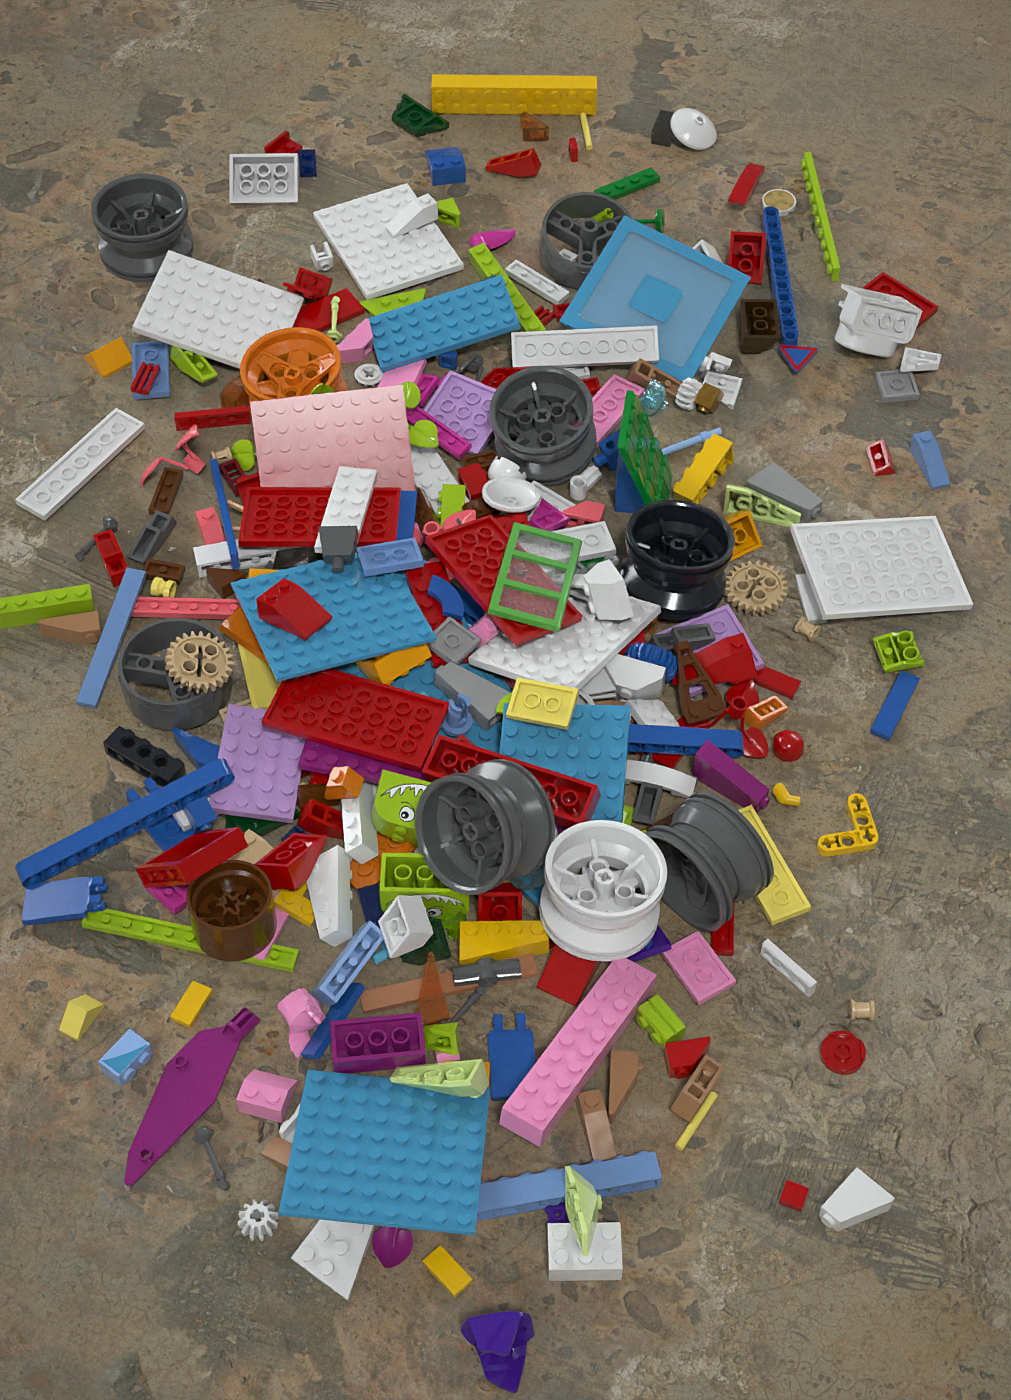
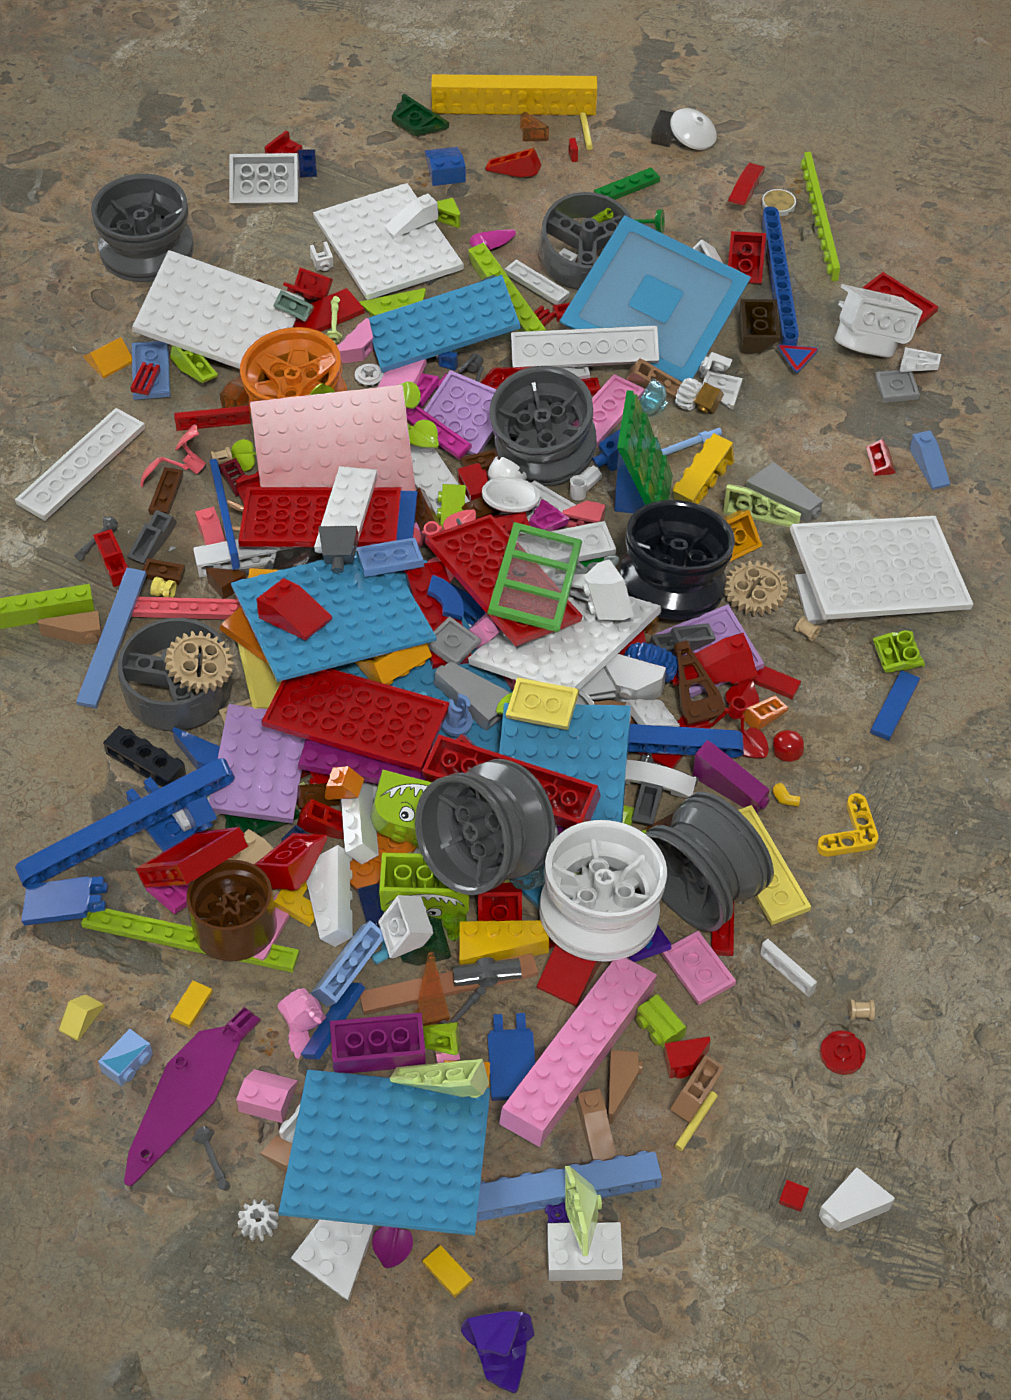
(293, 306): none -> sand green slope

